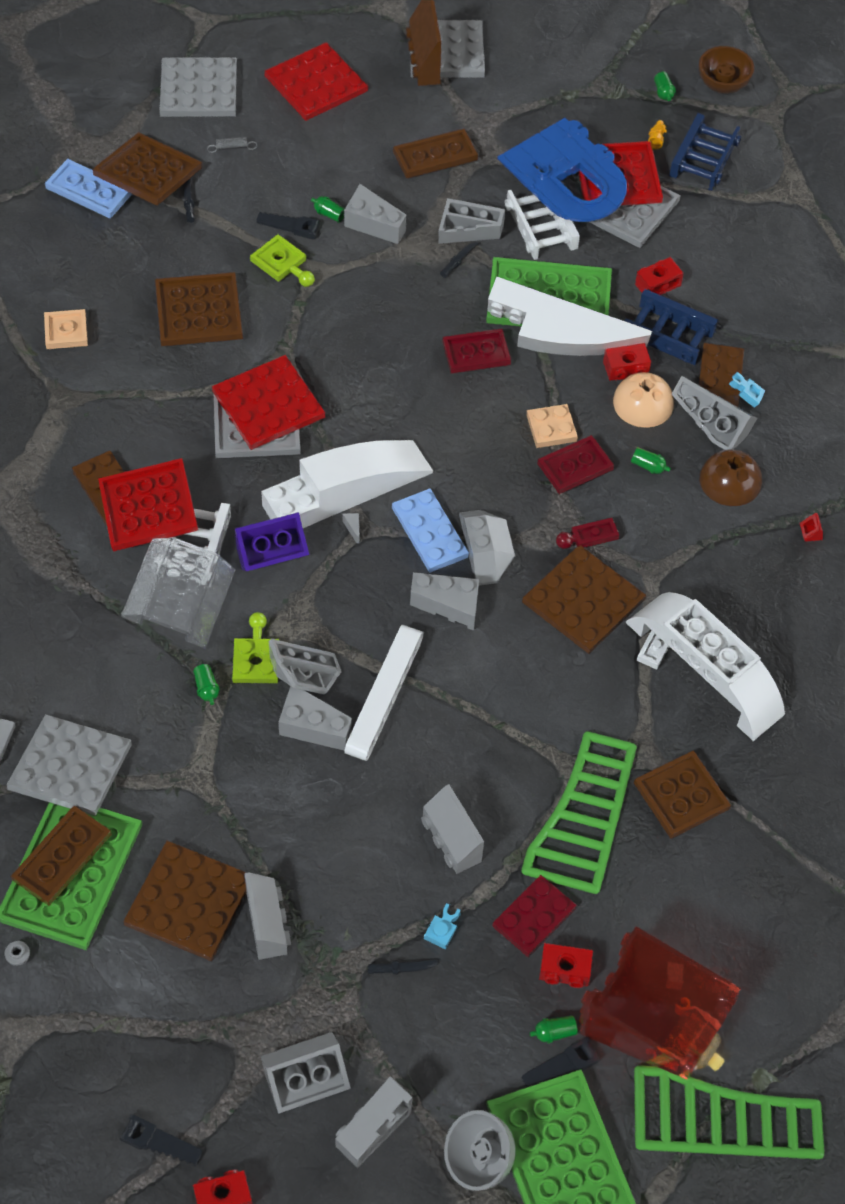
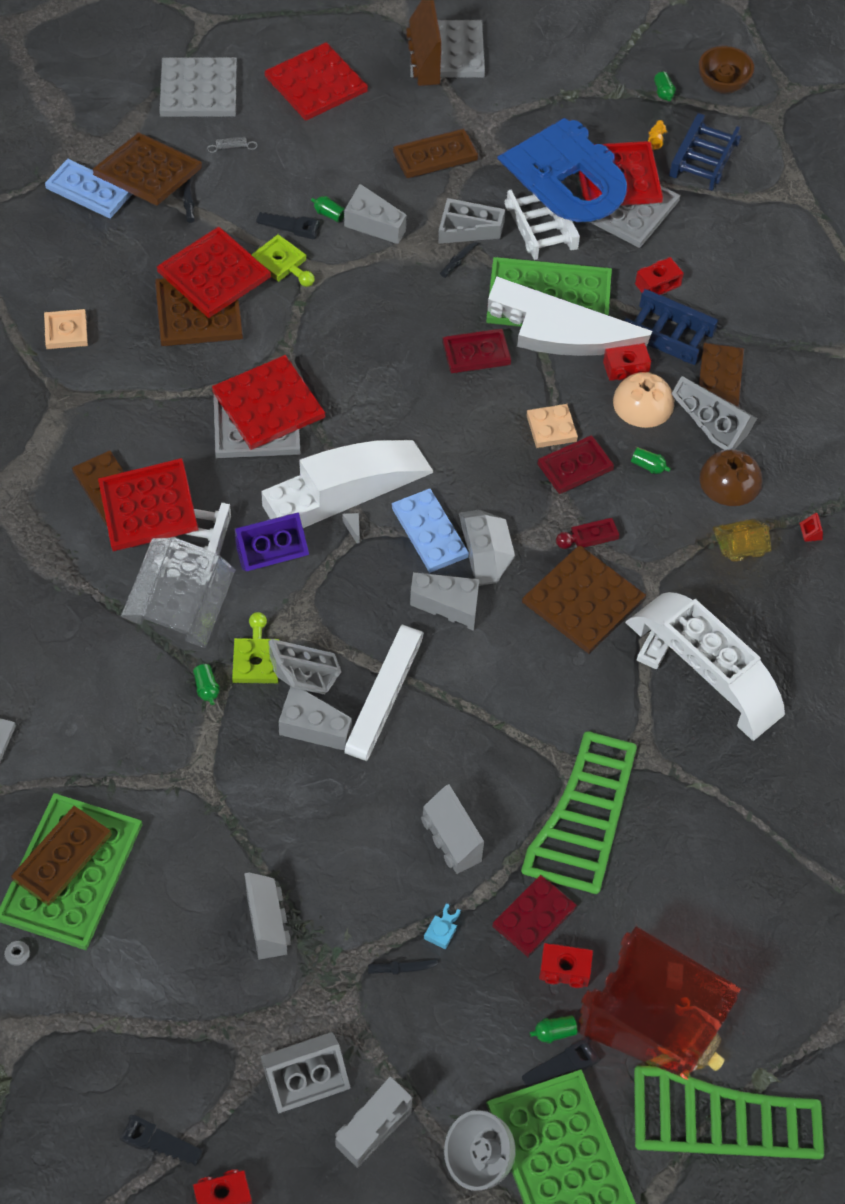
(69, 764): light grey plate -> none
(188, 900): reddish brown plate -> none
(213, 272): none -> red plate
(682, 794): reddish brown plate -> none
(743, 539): none -> clear yellow slope
(748, 389): medium azure plate -> none

